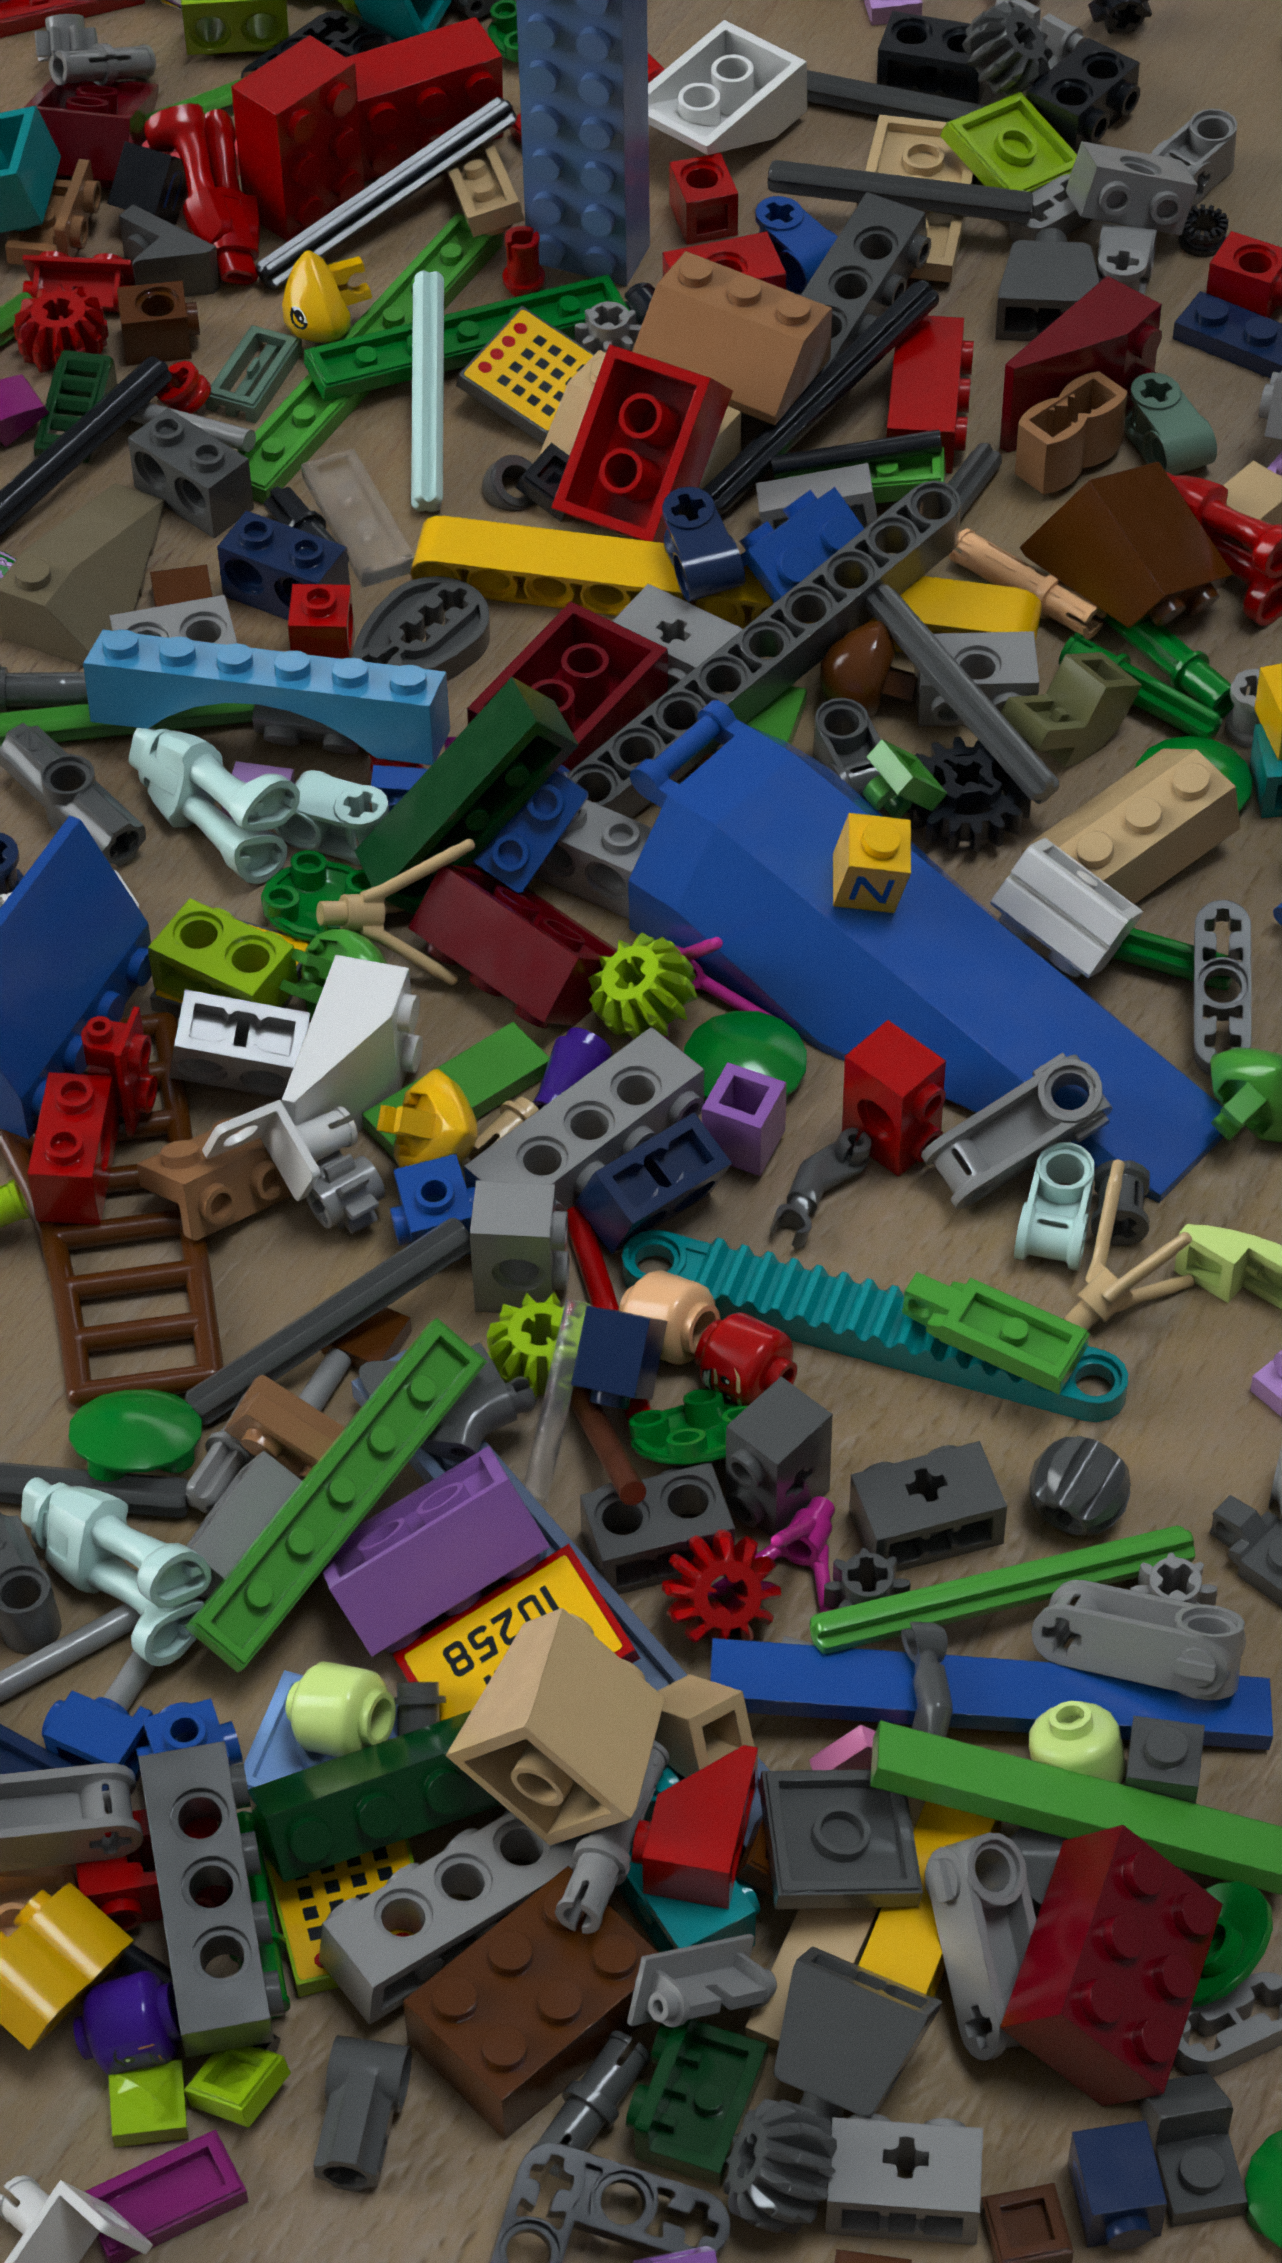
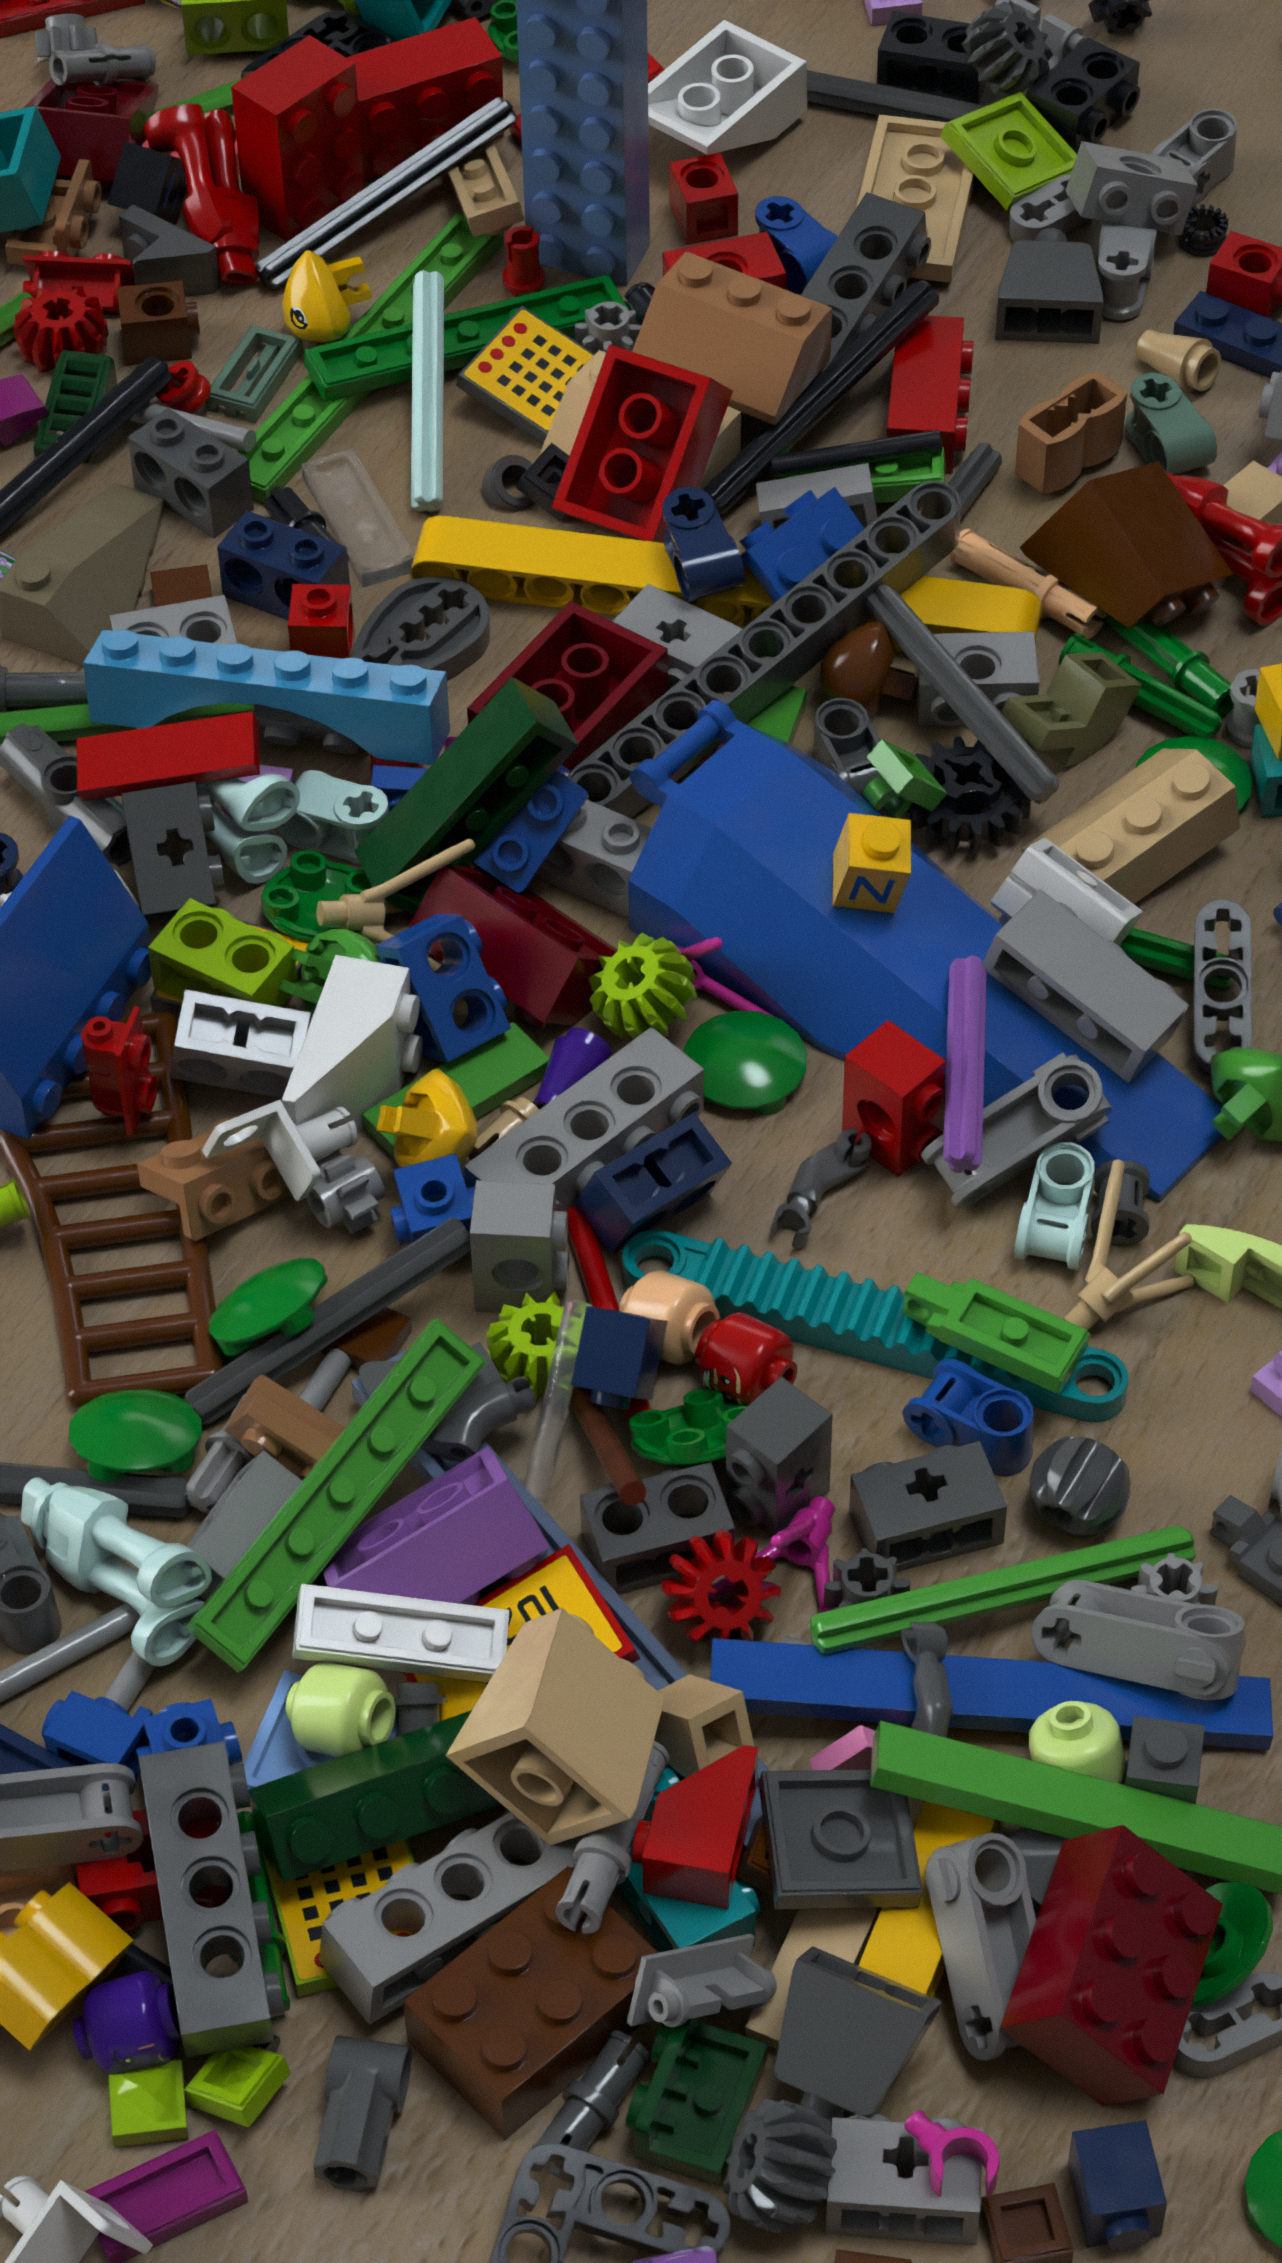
(73, 1148): red brick -> none
(149, 819): none -> dark grey brick
(168, 755): none -> red tile
(266, 1303): none -> green dish
(399, 1633): none -> white tile
(457, 977): none -> blue brick
(746, 1116): medium lavender brick -> none
(914, 192): dark grey axle -> none
(944, 2144): none -> dark pink piece
(965, 1064): none -> medium lavender axle
(972, 1408): none -> blue piece
(1084, 985): none -> light grey brick
(1104, 332): dark red slope -> none
(1184, 358): none -> tan cone
(1195, 2150): dark grey slope -> none

